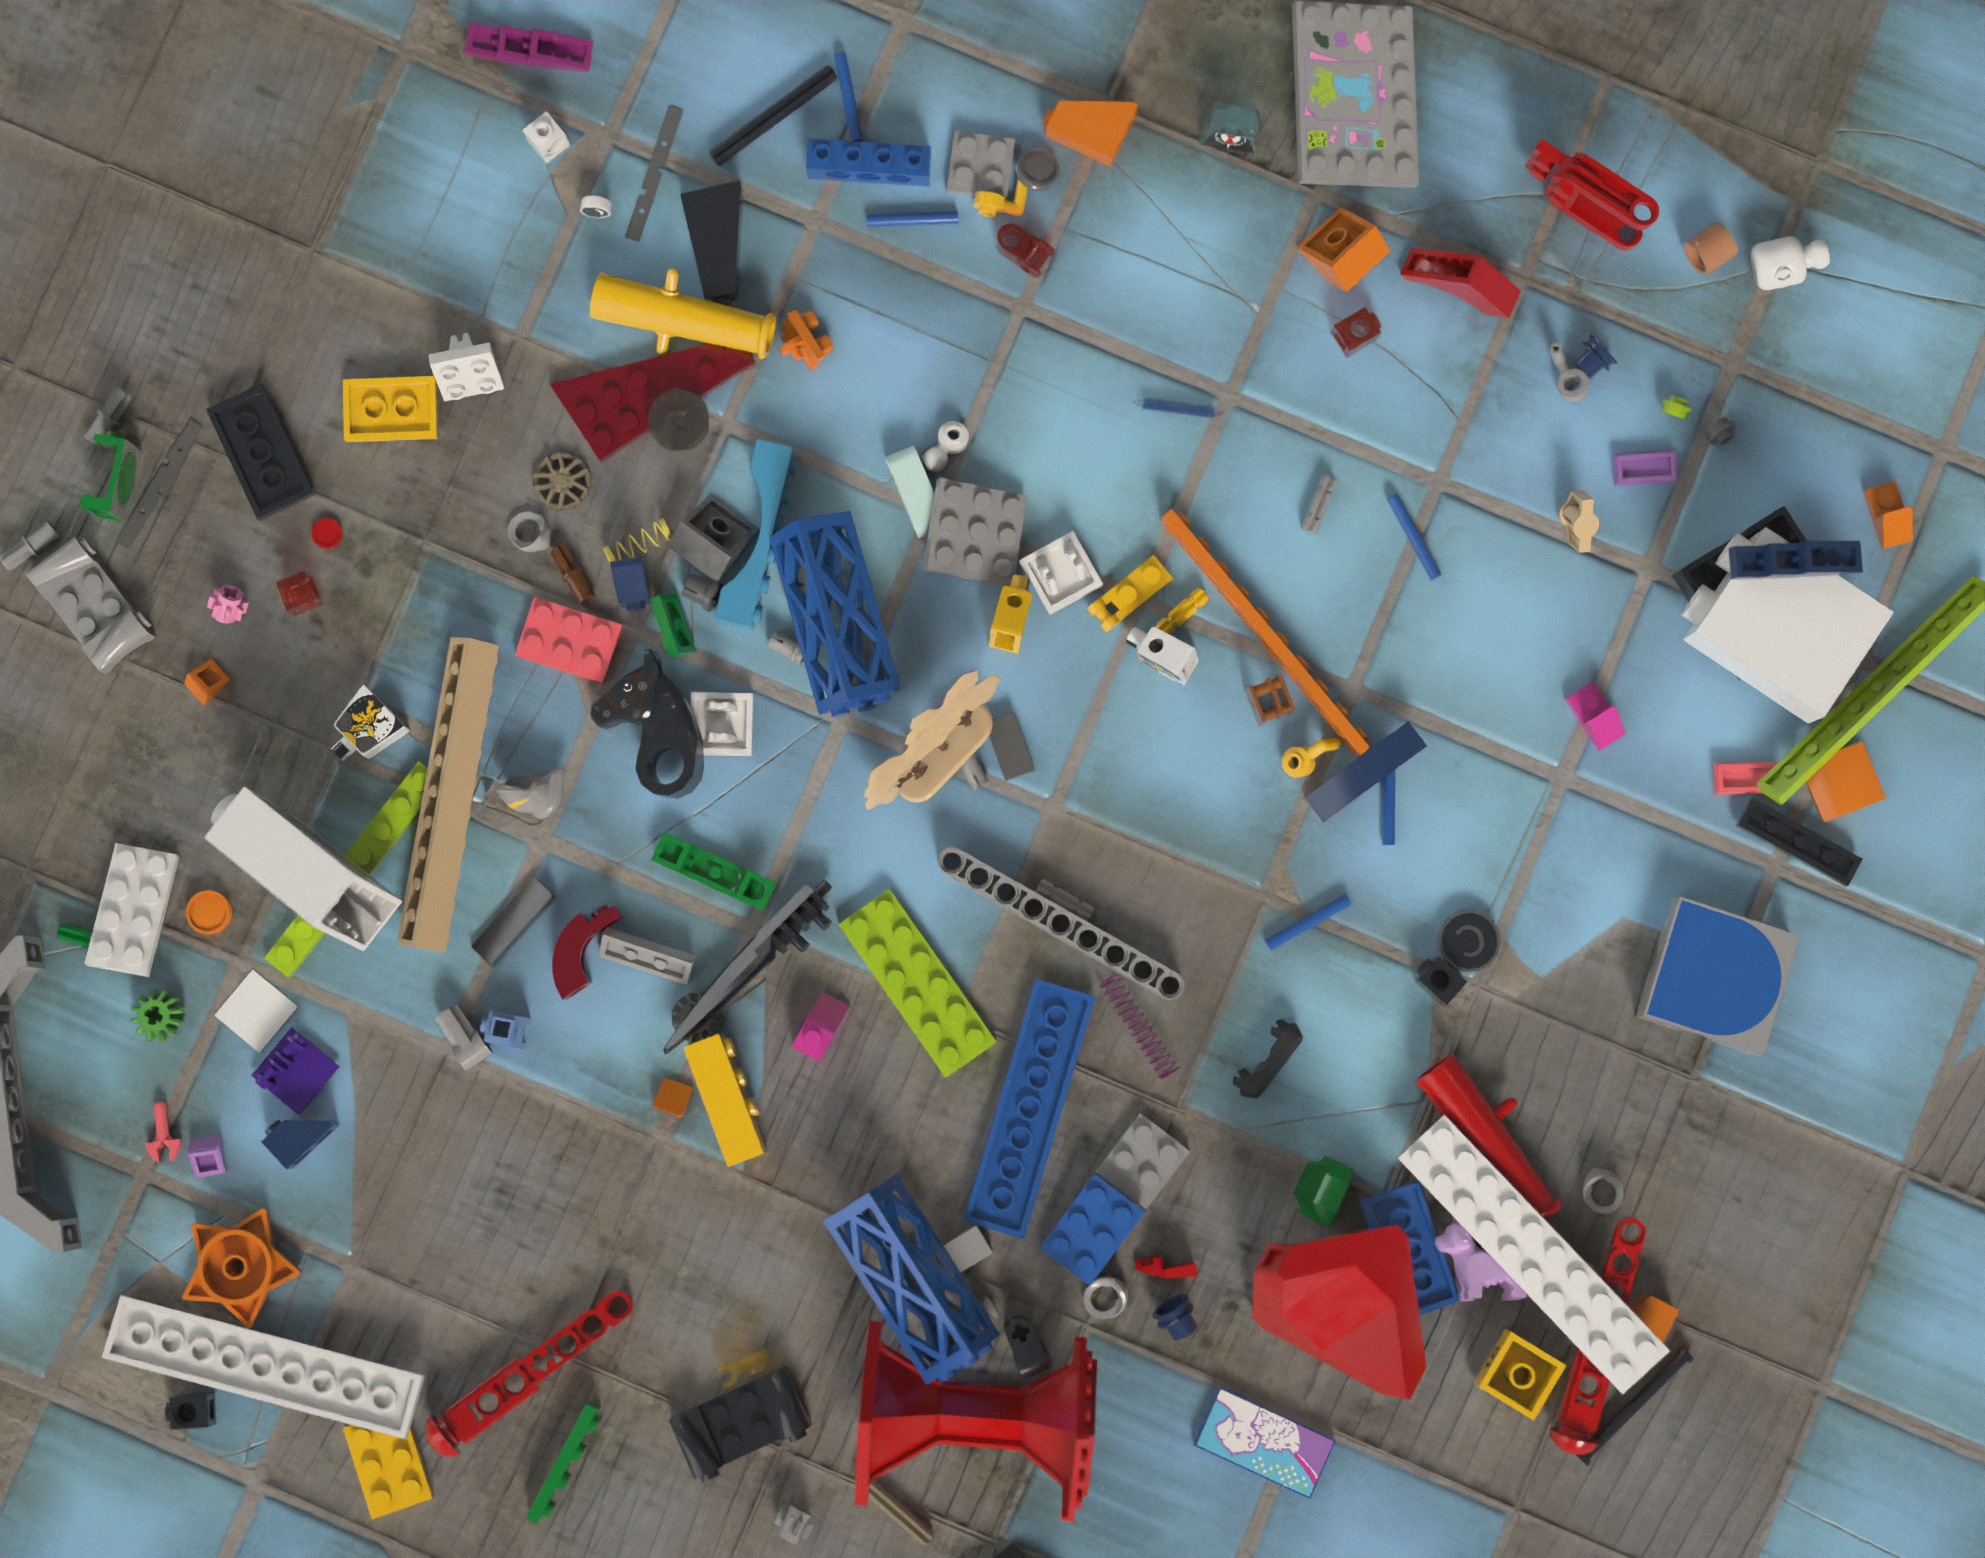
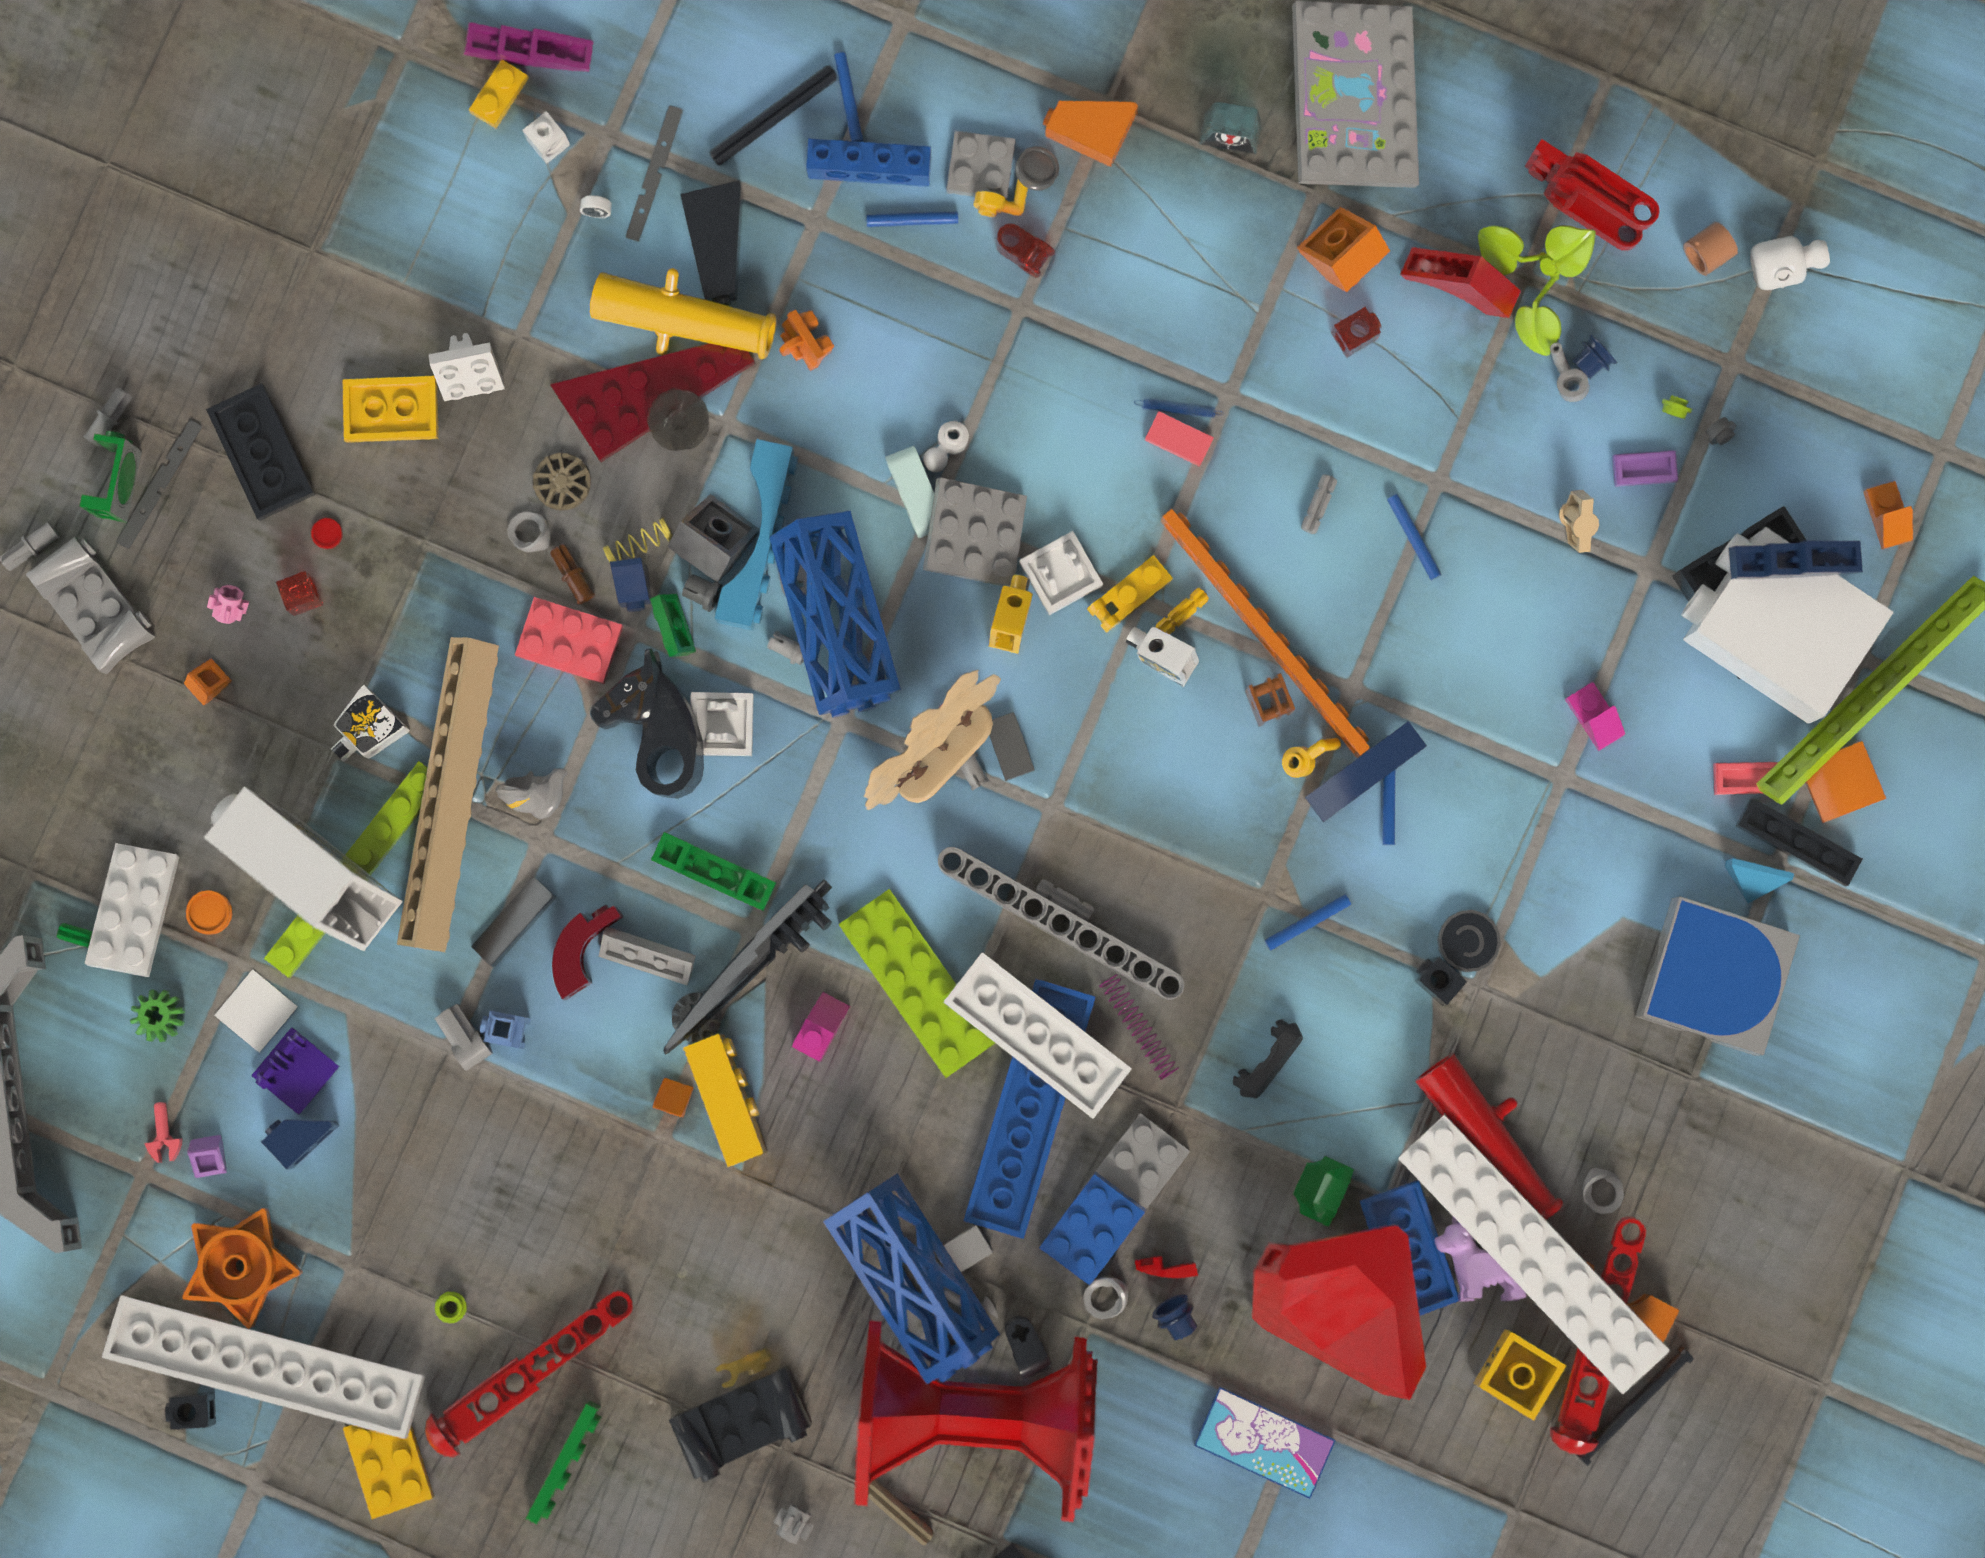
(441, 1311): none -> lime plate
(498, 94): none -> yellow plate
(1037, 1035): none -> white plate
(1179, 438): none -> coral tile
(1567, 254): none -> lime plant
(1755, 879): none -> dark azure slope

